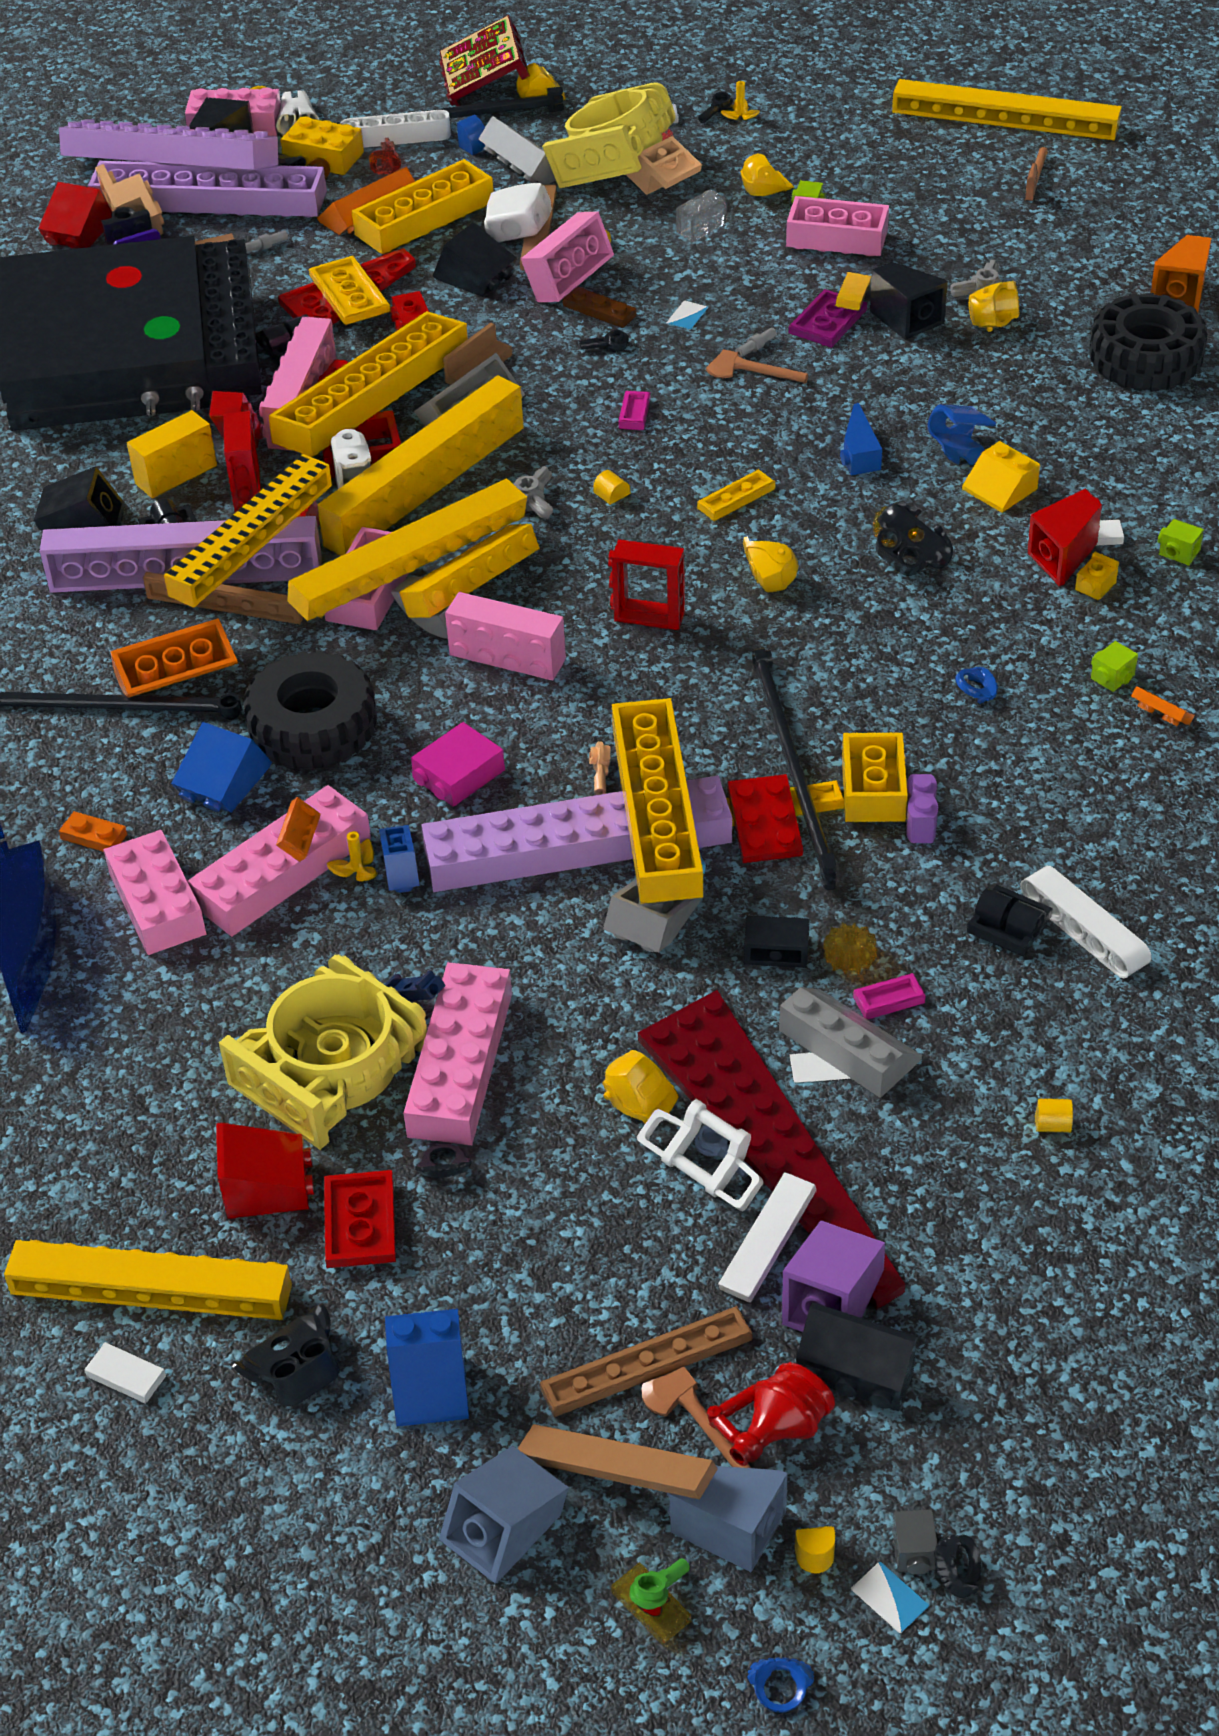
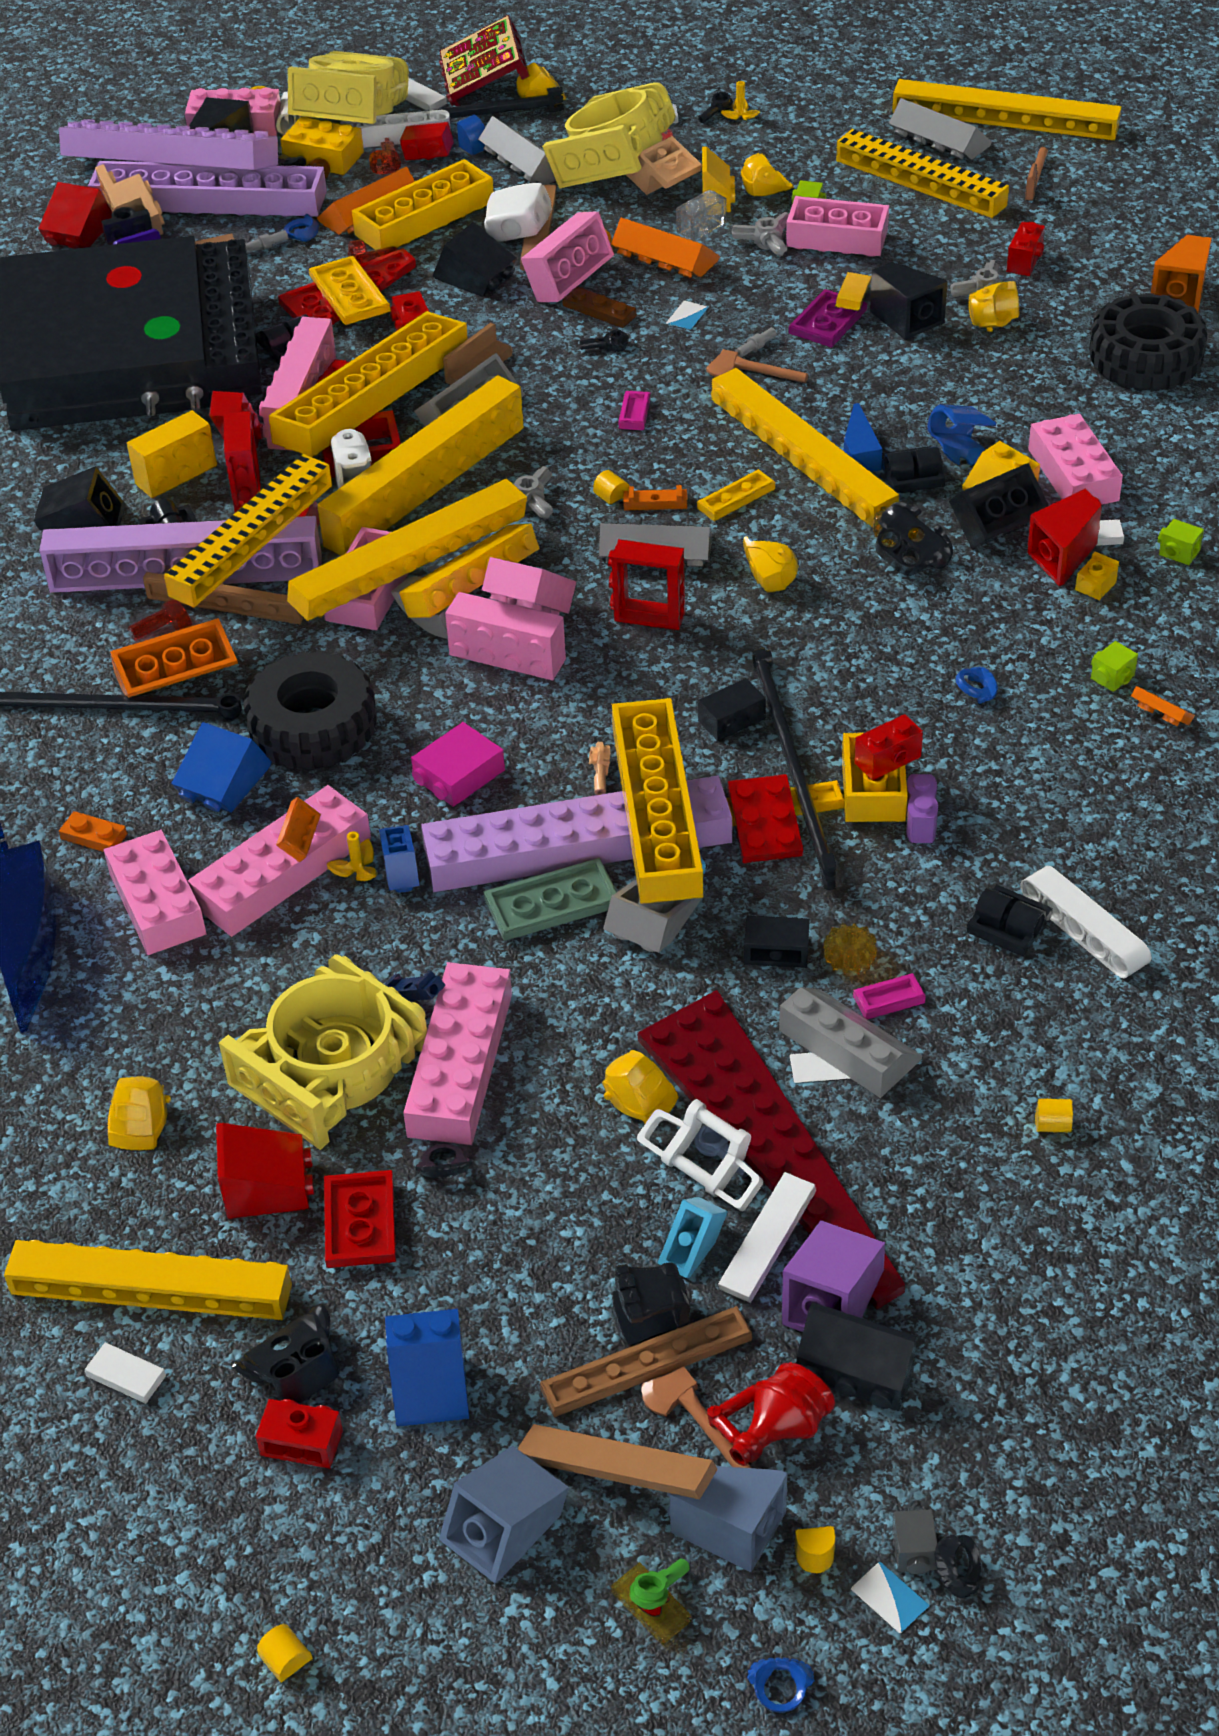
(137, 1113): none -> yellow helmet
(171, 612): none -> clear red piece
(283, 1652): none -> yellow brick
(299, 1433): none -> red brick
(306, 234): none -> blue piece
(347, 86): none -> light yellow brick
(359, 251): none -> clear red piece
(424, 96): none -> white tile
(426, 141): none -> red brick
(528, 586): none -> bright pink brick
(550, 899): none -> sand green plate
(649, 1302): none -> black piece
(655, 499): none -> orange piece
(663, 248): none -> orange slope
(692, 1234): none -> medium azure slope
(693, 539): none -> light grey slope
(717, 177): none -> yellow slope
(731, 709): none -> black brick
(765, 233): none -> light grey bush
(802, 445): none -> yellow brick
(888, 747): none -> red brick
(913, 469): none -> black plate
(922, 173): none -> yellow brick
(938, 130): none -> light grey slope
(998, 505): none -> black brick
(1025, 248): none -> red brick
(1074, 458): none -> bright pink brick

